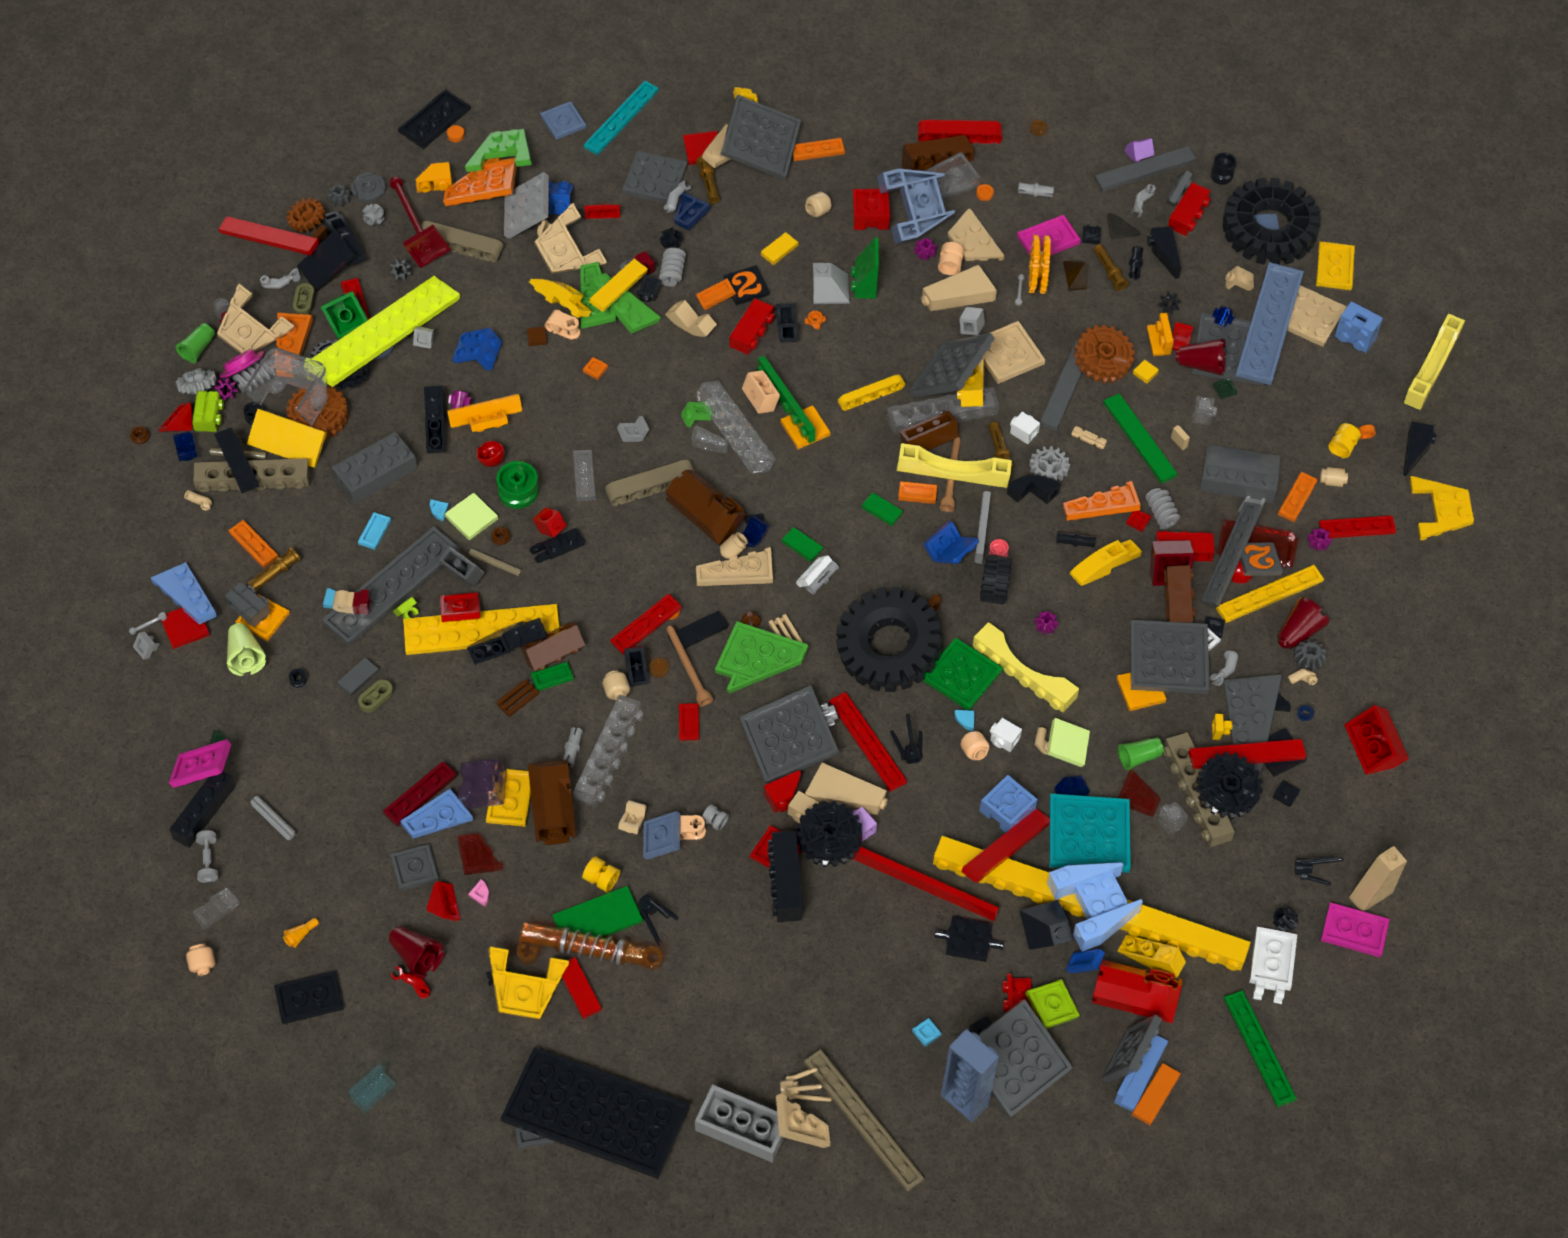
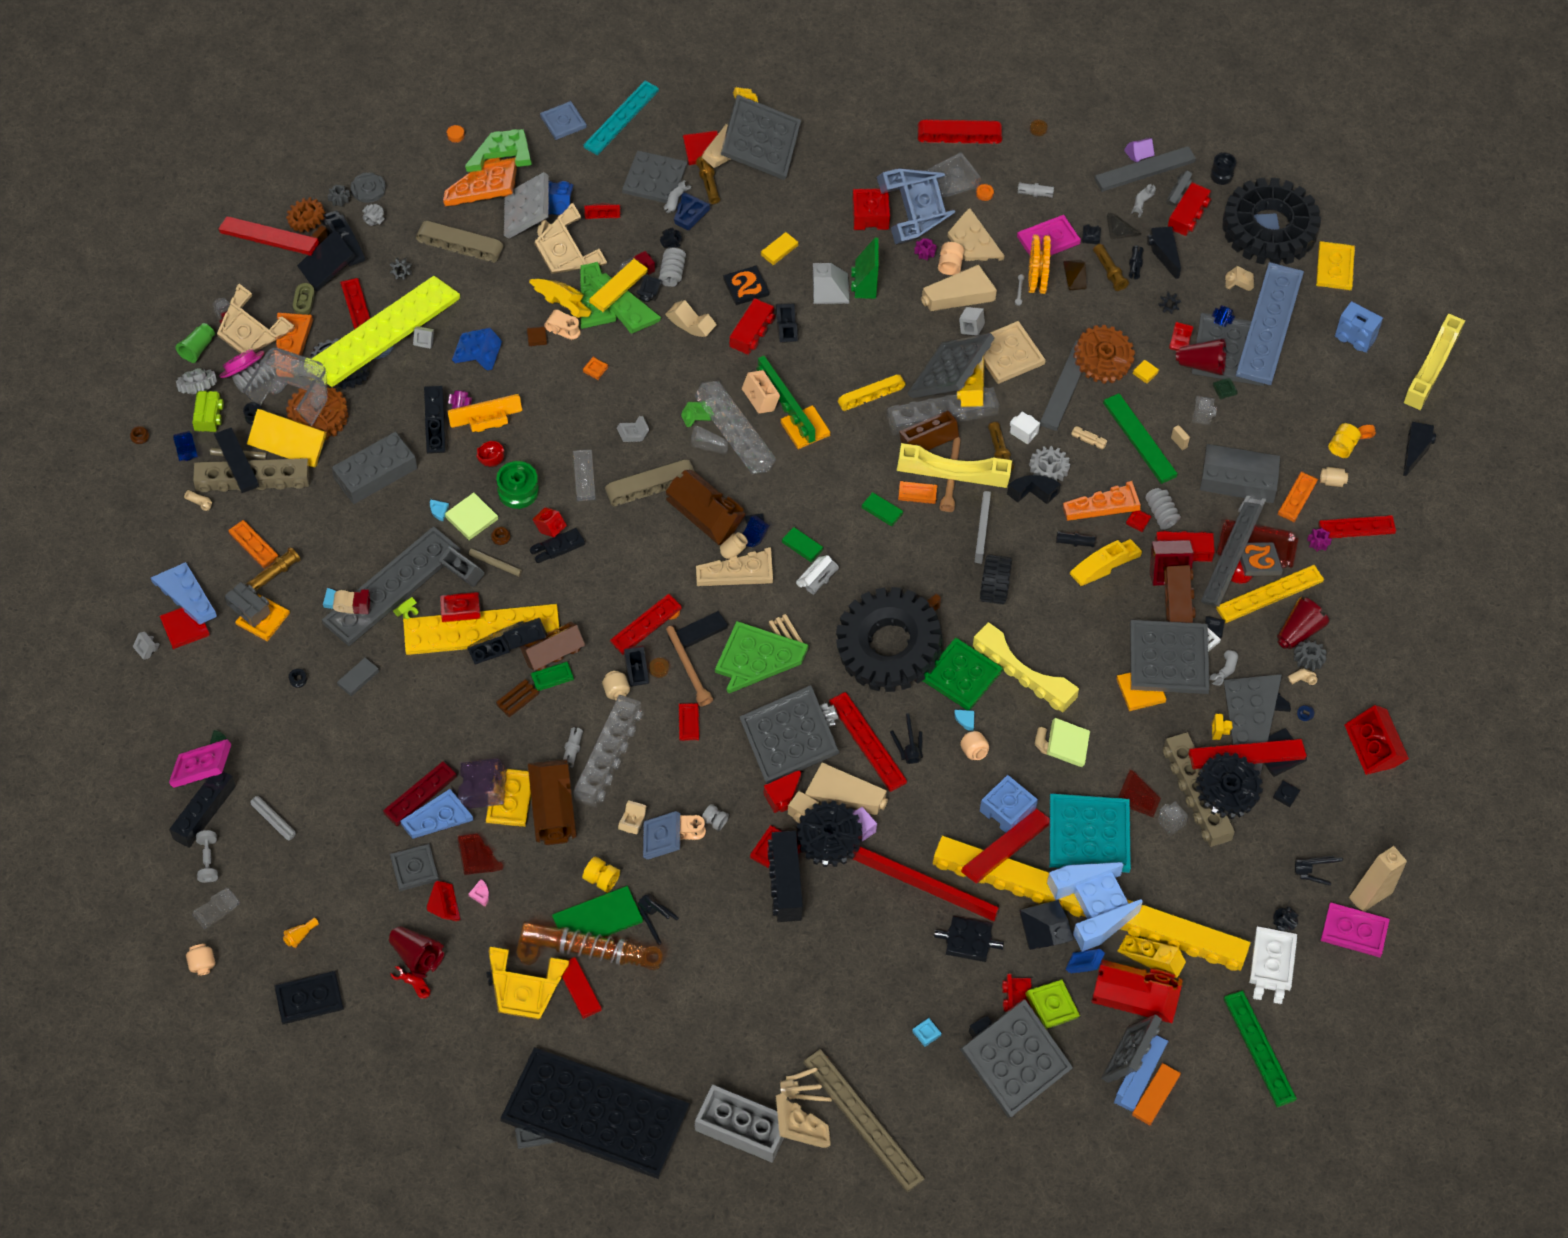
(162, 616): light grey hinge -> none
(179, 420): red slope -> none
(230, 386): magenta gear -> none
(243, 651): yellowish green cone -> none
(270, 283): light grey arm -> none
(344, 313): green slope -> none
(371, 1089): clear light blue panel -> none
(374, 531): medium azure tile -> none
(374, 696): olive plate -> none
(427, 243): dark red tile -> none
(434, 119): black tile -> none
(434, 178): light orange slope -> none
(715, 294): orange tile -> none
(751, 619): reddish brown plate -> none
(815, 315): orange plate -> none
(818, 149): orange tile -> none
(818, 204): tan head -> none
(929, 153): reddish brown wedge -> none
(948, 545): blue bracket -> none
(969, 1075): sand blue brick -> none
(999, 547): coral wheel -> none
(1005, 734): white brick -> none
(1043, 626): magenta gear -> none
(1072, 786): clear blue bracket -> none
(1139, 752): bright green plant -> none
(1160, 336): light orange bracket -> none
(1314, 316): tan plate -> none
(1450, 506): yellow wing -> none

